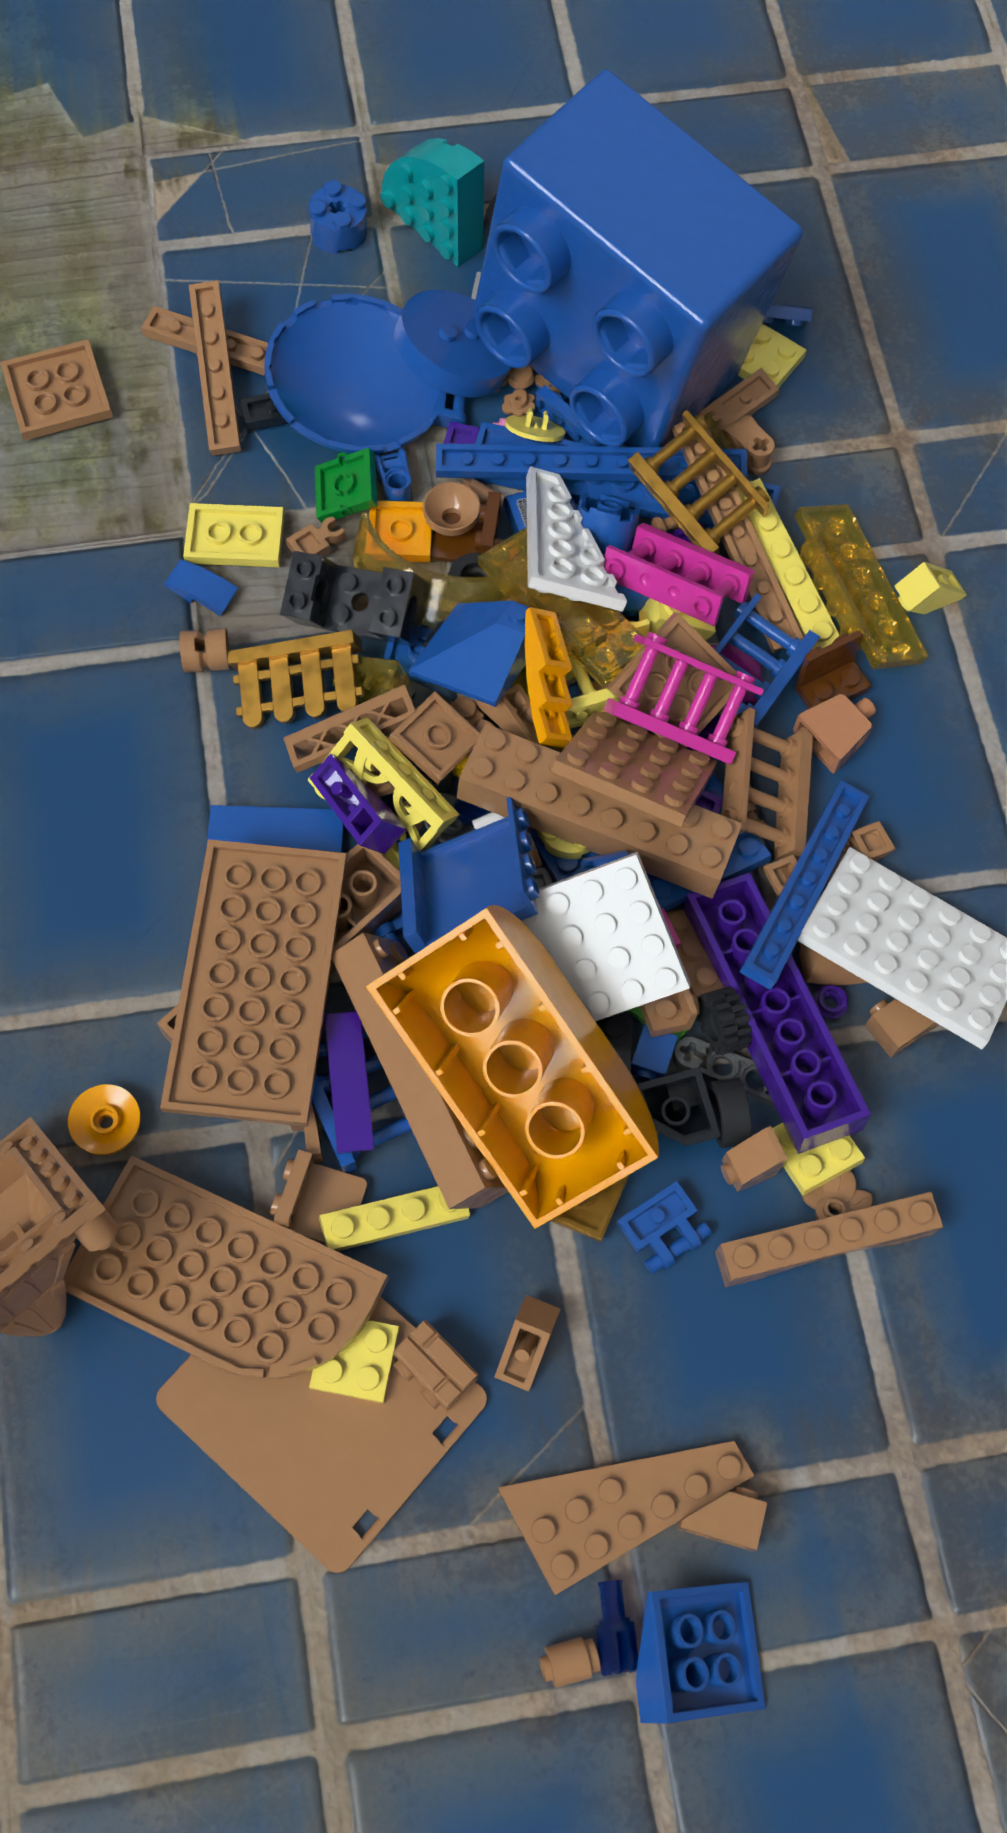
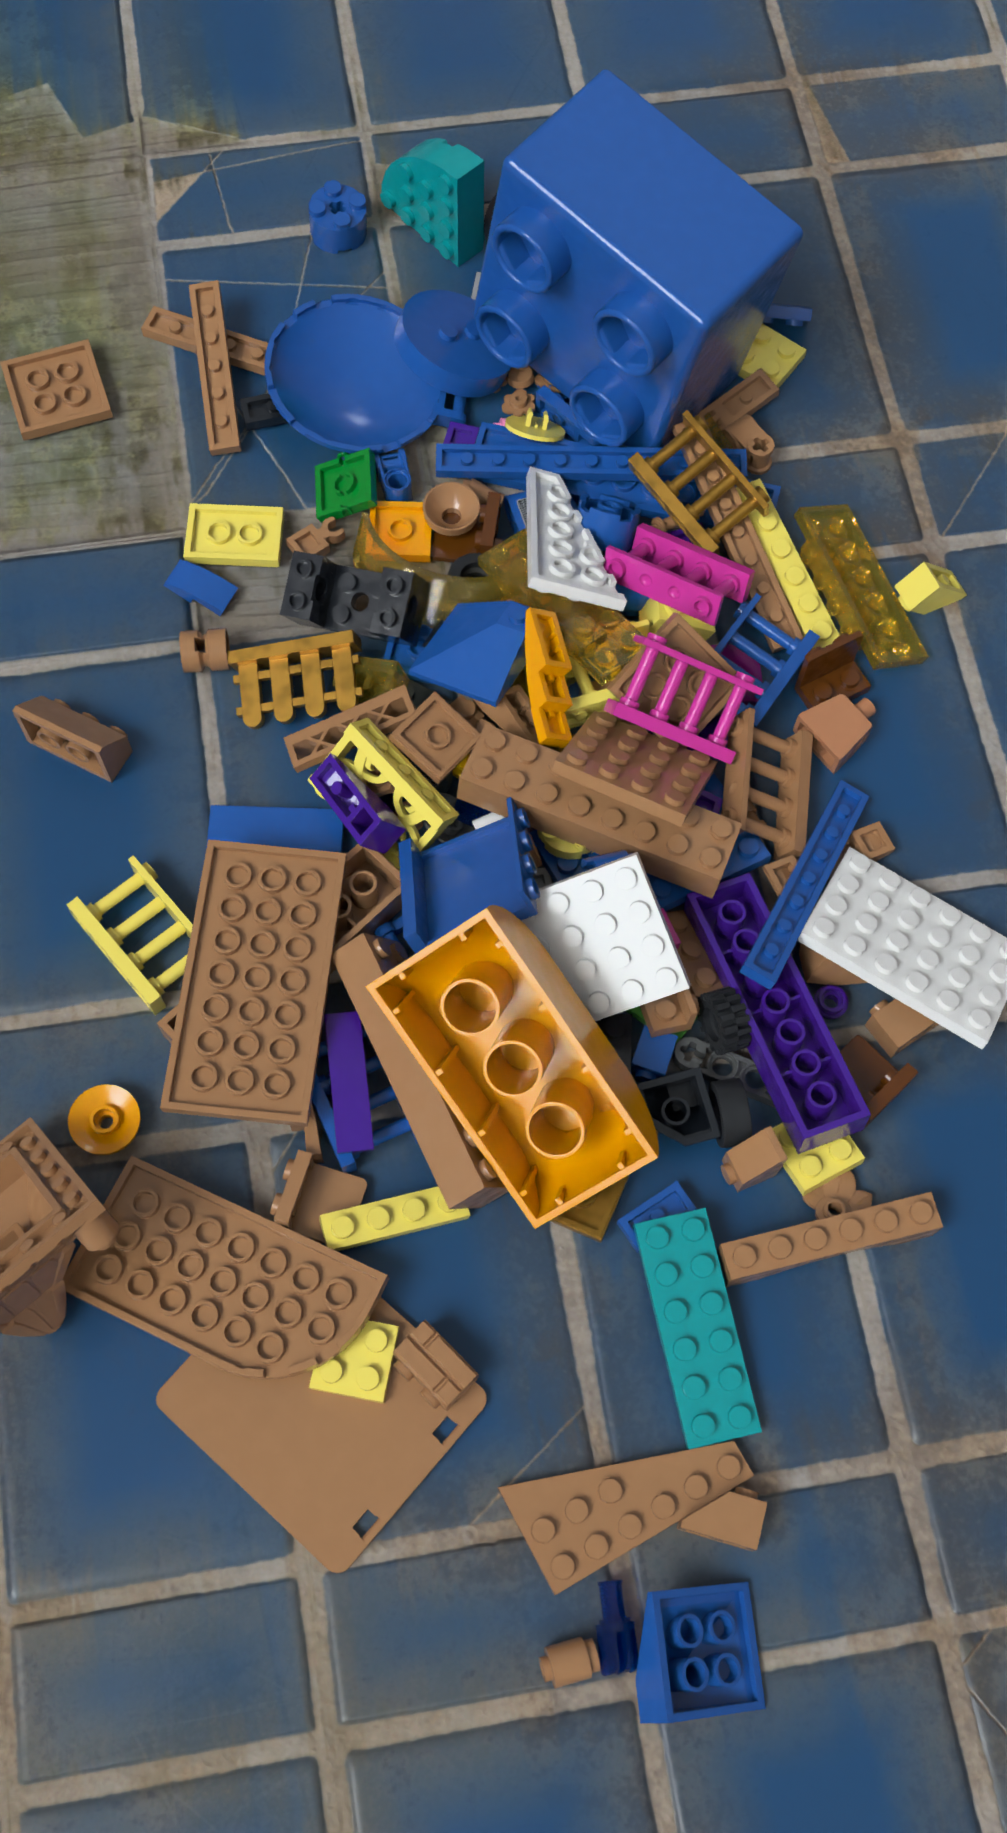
(74, 736): none -> medium nougat slope
(110, 939): none -> light yellow fence
(527, 1342): medium nougat slope -> none
(696, 1329): none -> teal plate
(874, 1075): none -> reddish brown bracket

